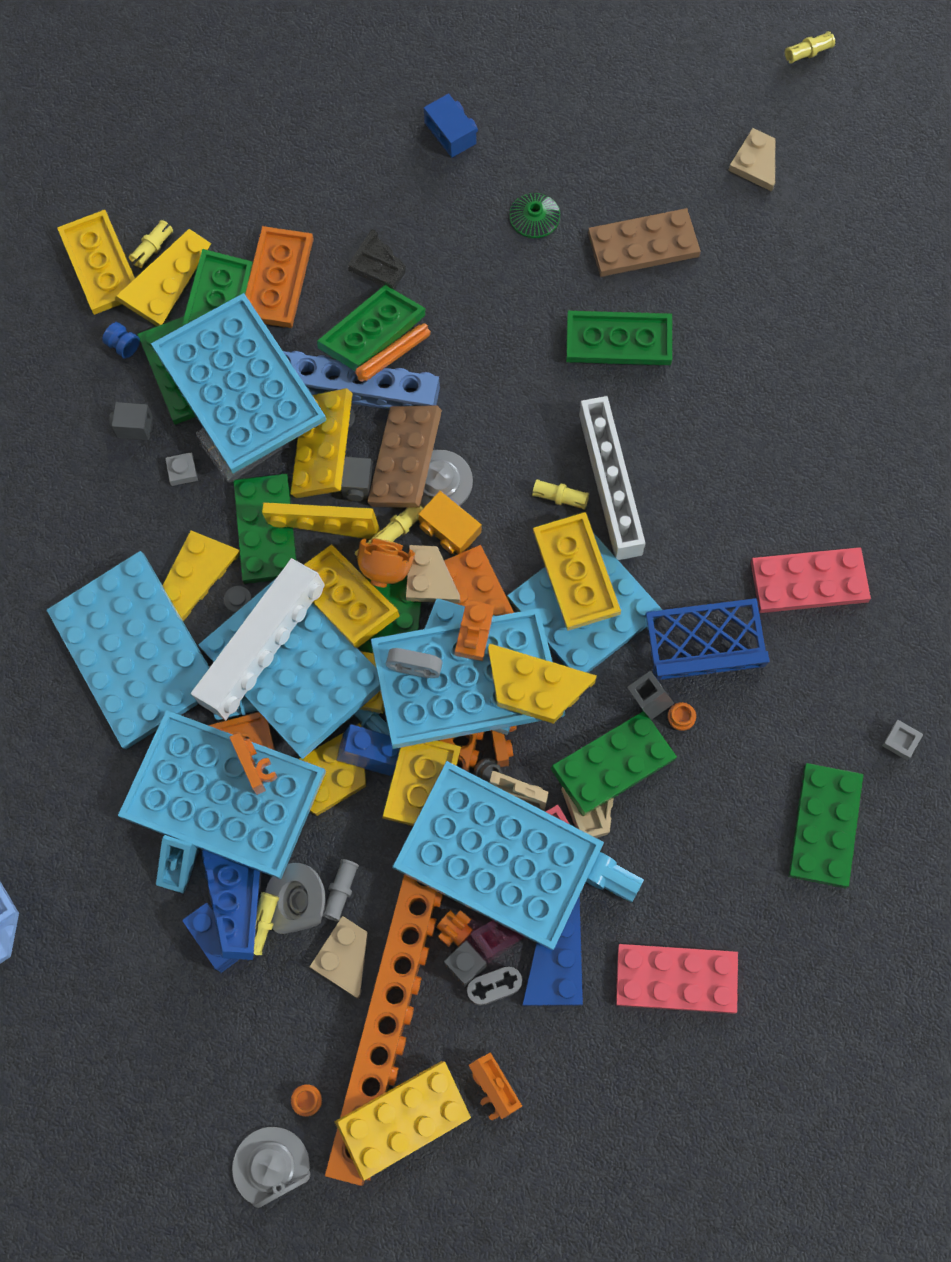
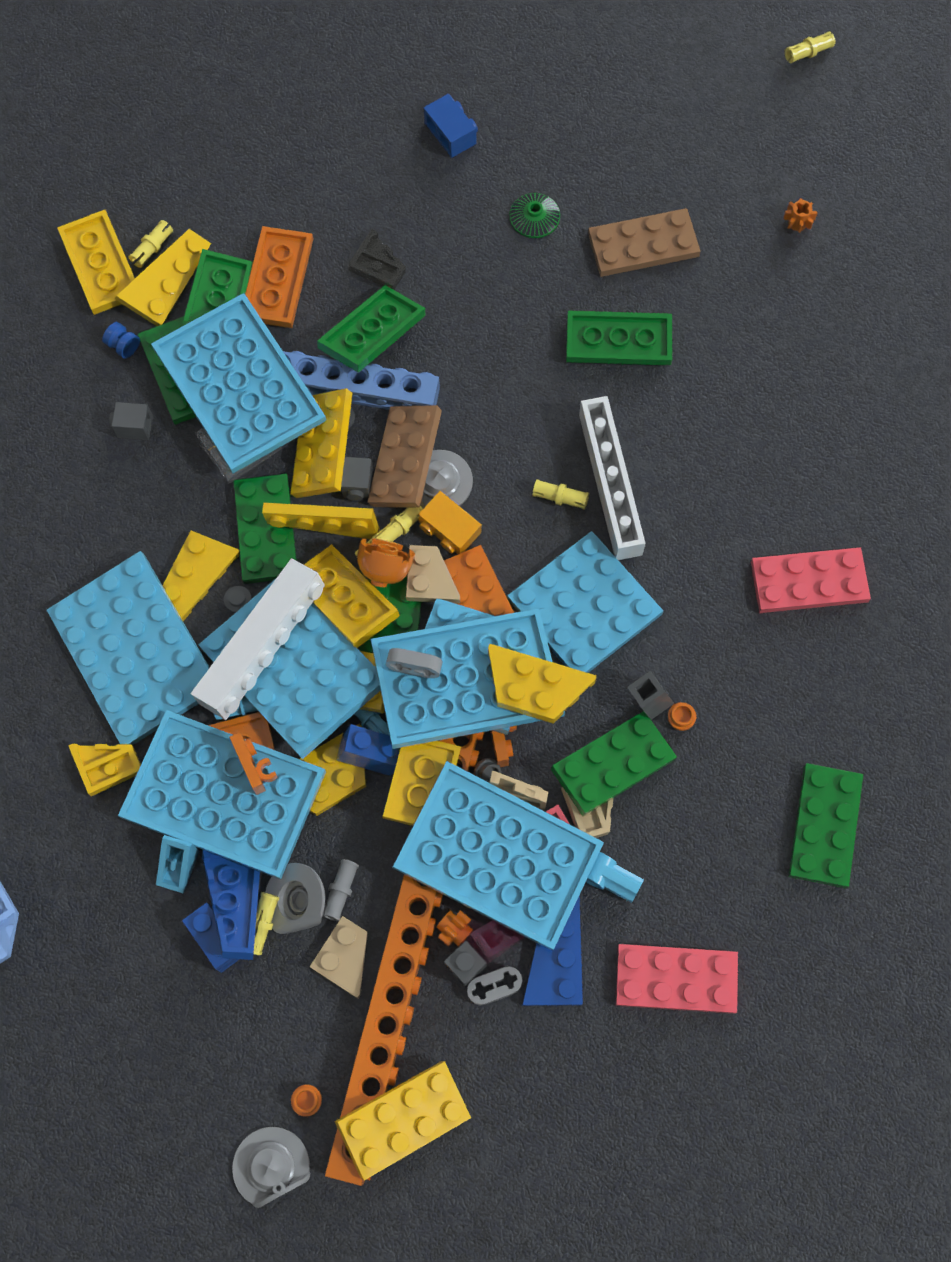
(105, 765): none -> yellow wing
(181, 469): light grey plate -> none
(392, 352): orange axle -> none
(474, 630): orange plate -> none
(494, 1083): orange plate -> none
(576, 571): yellow plate -> none
(713, 662): blue fence -> none
(756, 160): tan wing -> none
(800, 215): none -> orange gear
(902, 740): light grey plate -> none

